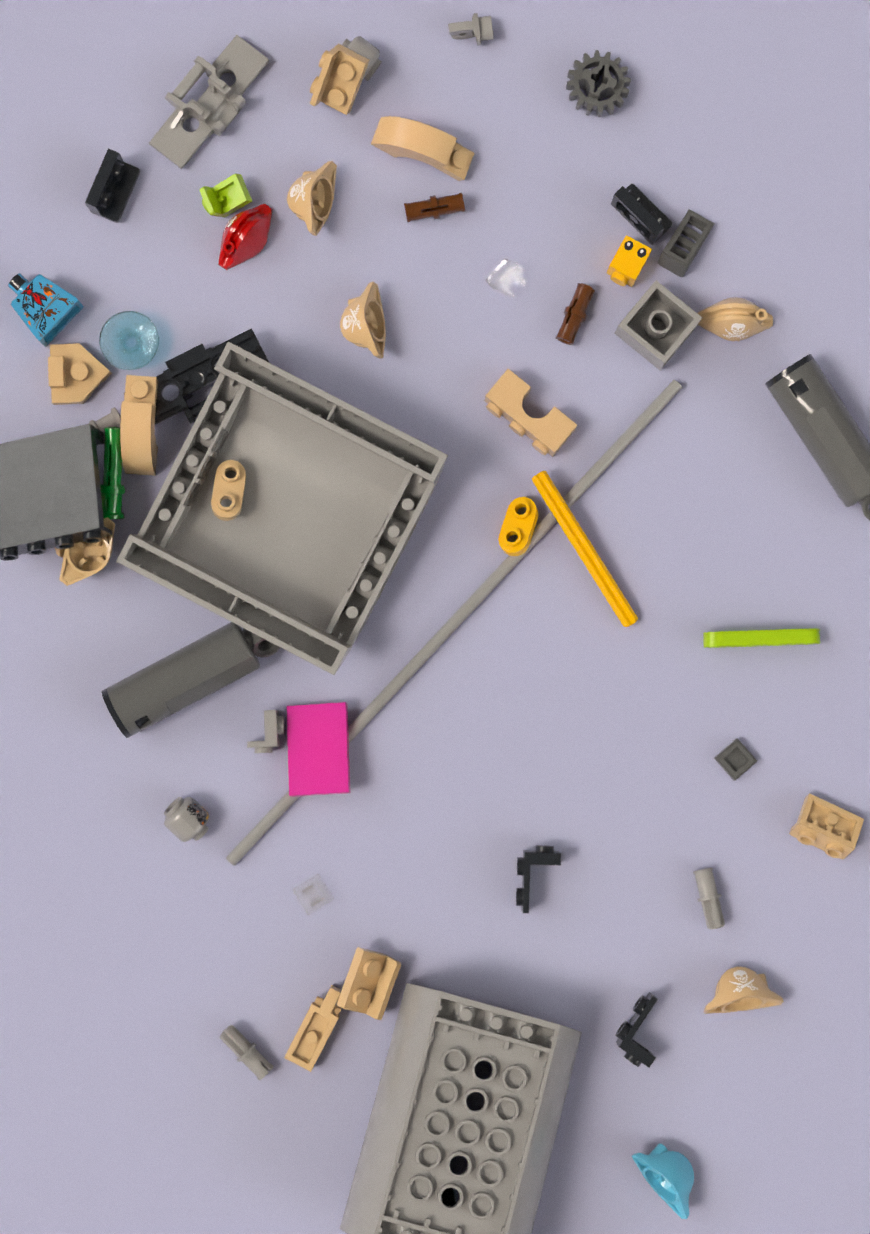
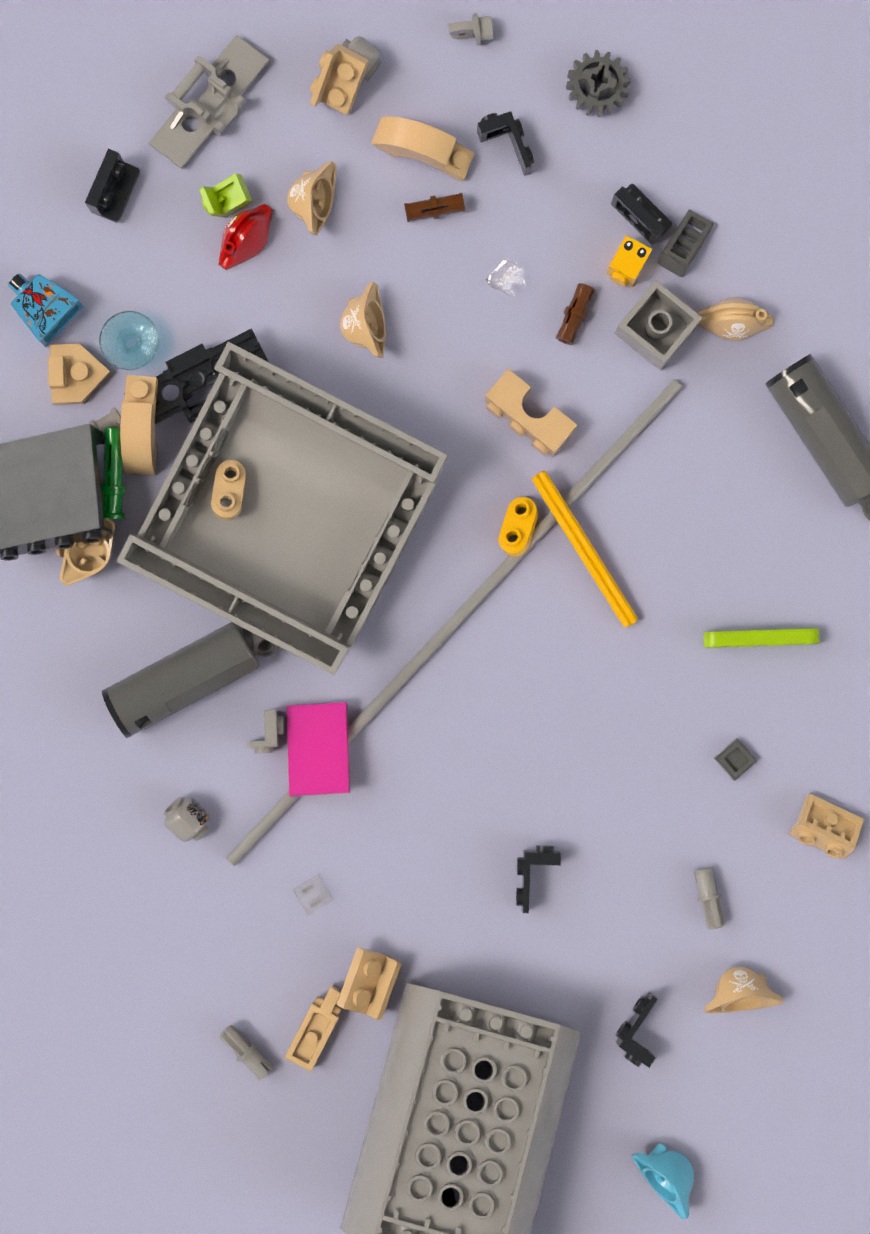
(498, 125): none -> black bracket

